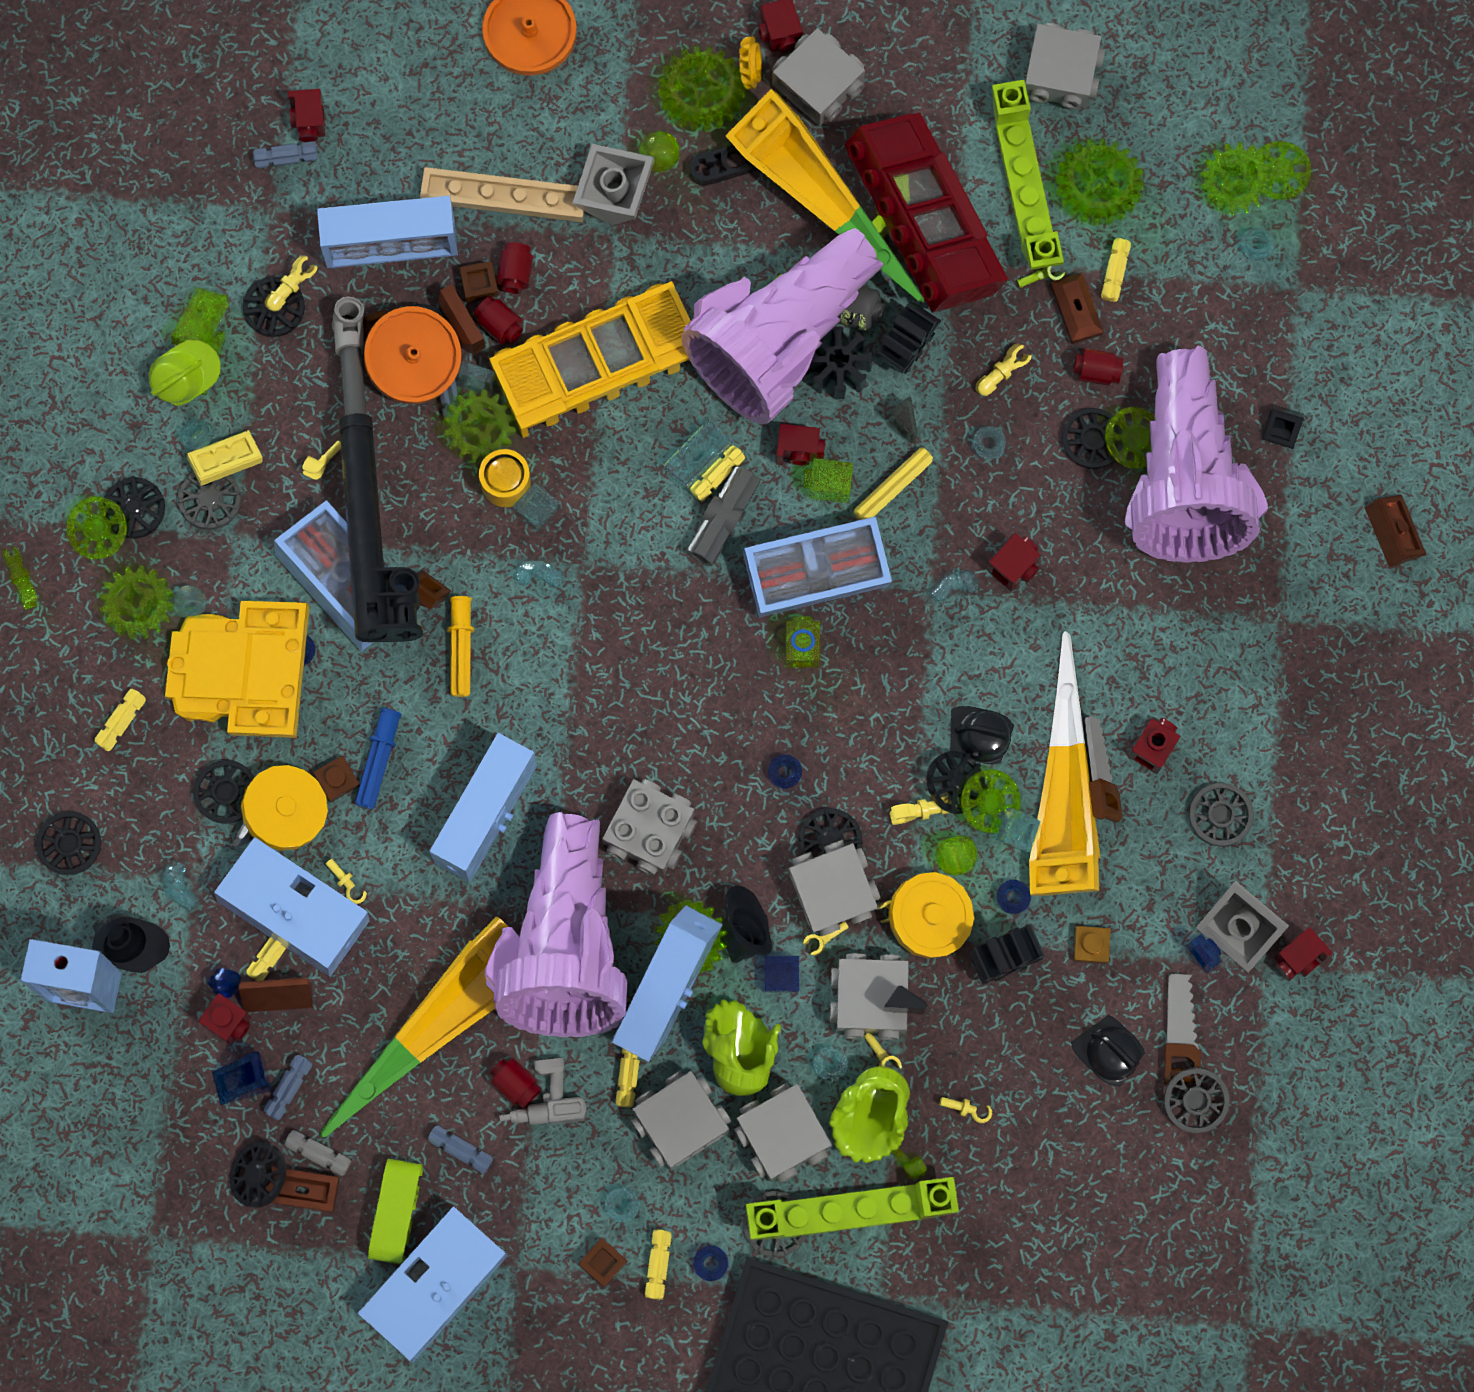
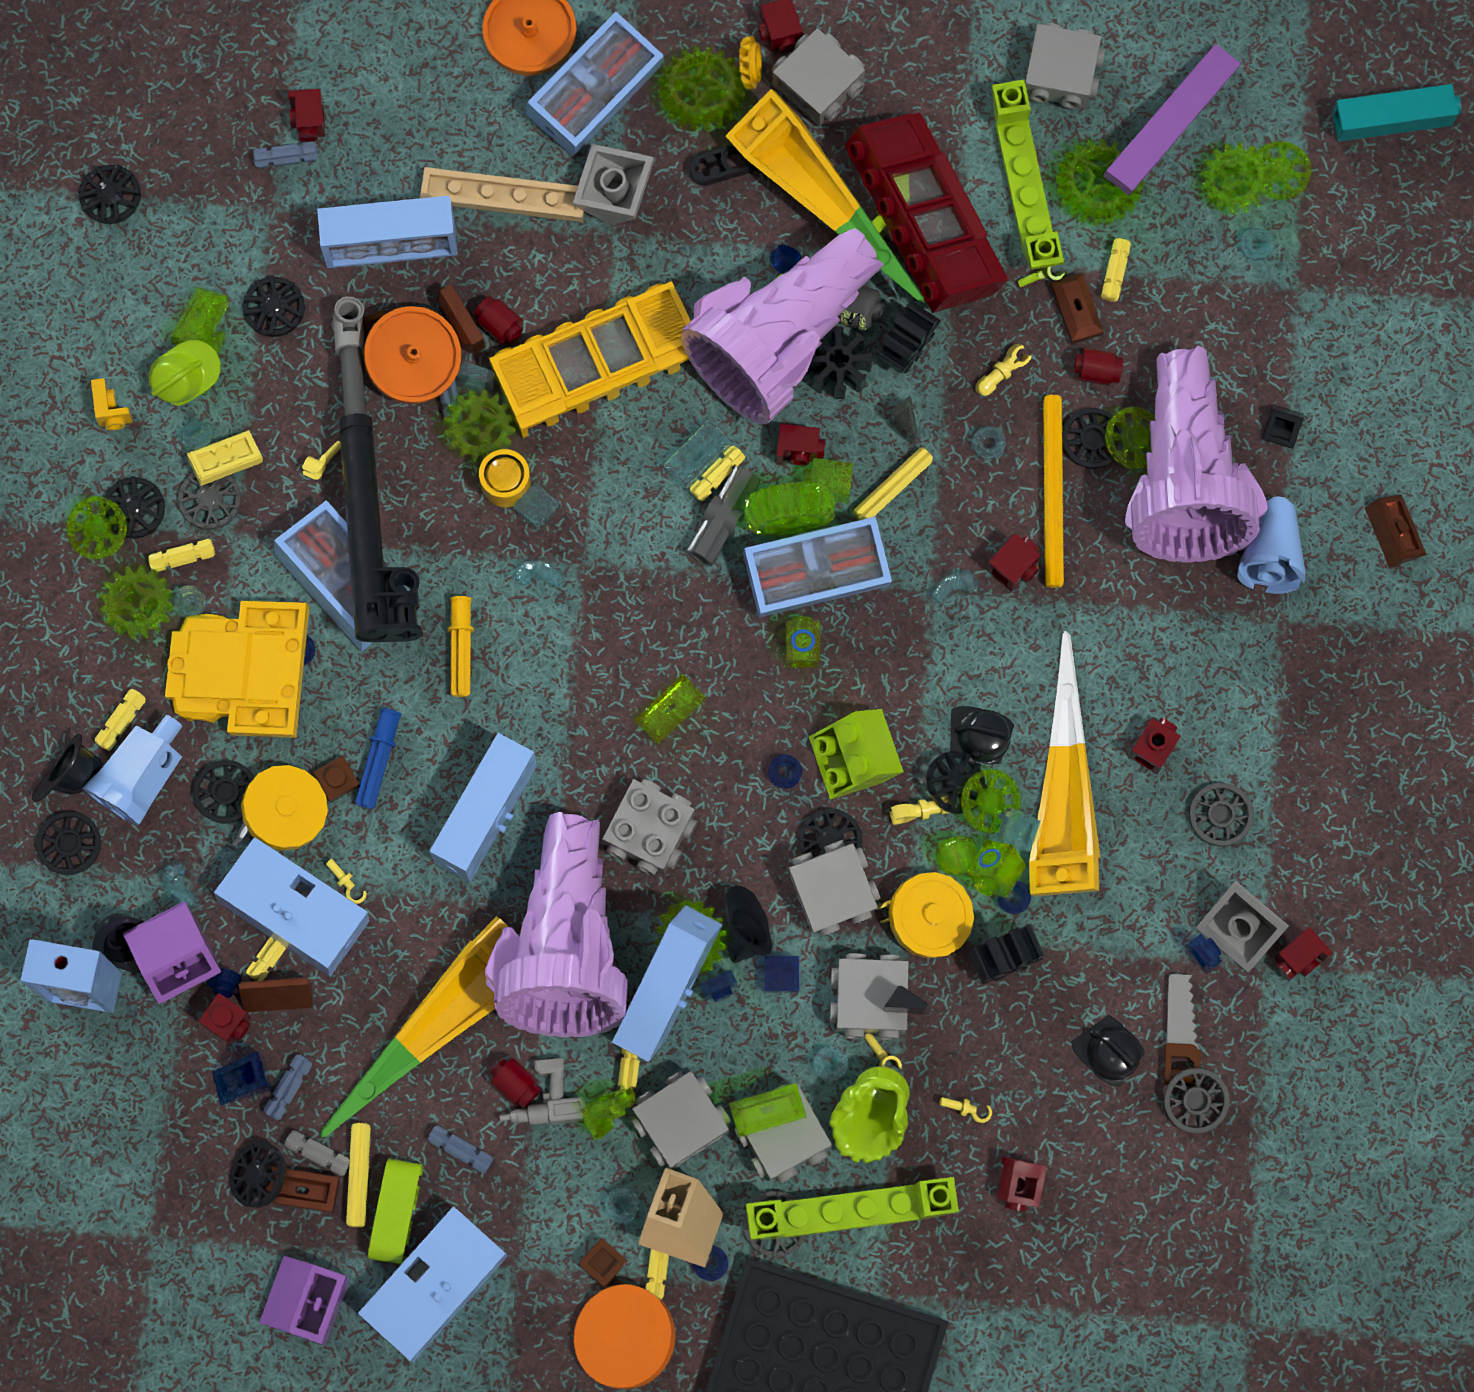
(21, 578): clear neon green piece -> none
(70, 771): none -> black piece
(104, 405): none -> yellow bracket
(109, 193): none -> black wheel
(136, 771): none -> light blue piece
(172, 952): none -> medium lavender slope
(181, 555): none -> light yellow axle
(290, 283): light yellow piece -> none
(305, 1300): none -> medium lavender slope
(358, 1175): none -> light yellow axle
(431, 591): reddish brown plate -> none
(479, 281): reddish brown plate -> none
(514, 268): dark red brick -> none
(594, 84): none -> brick
(605, 1108): none -> clear neon green bracket
(624, 1337): none -> orange piece
(660, 724): none -> clear neon green piece
(663, 149): clear neon green piece -> none
(682, 1219): none -> tan slope
(719, 987): none -> clear blue plate
(740, 1047): lime hair -> none
(751, 1120): none -> clear neon green piece
(784, 258): none -> clear blue plate
(789, 508): none -> clear neon green gear
(825, 939): light yellow hand -> none
(856, 753): none -> lime slope
(913, 1168): clear neon green hand -> none
(996, 868): none -> clear neon green brick
(1032, 1181): none -> dark red brick
(1053, 491): none -> yellow axle
(1092, 944): pearl gold plate -> none
(1103, 793): piece -> none
(1172, 119): none -> medium lavender tile
(1276, 552): none -> light blue cone
(1396, 112): none -> teal brick

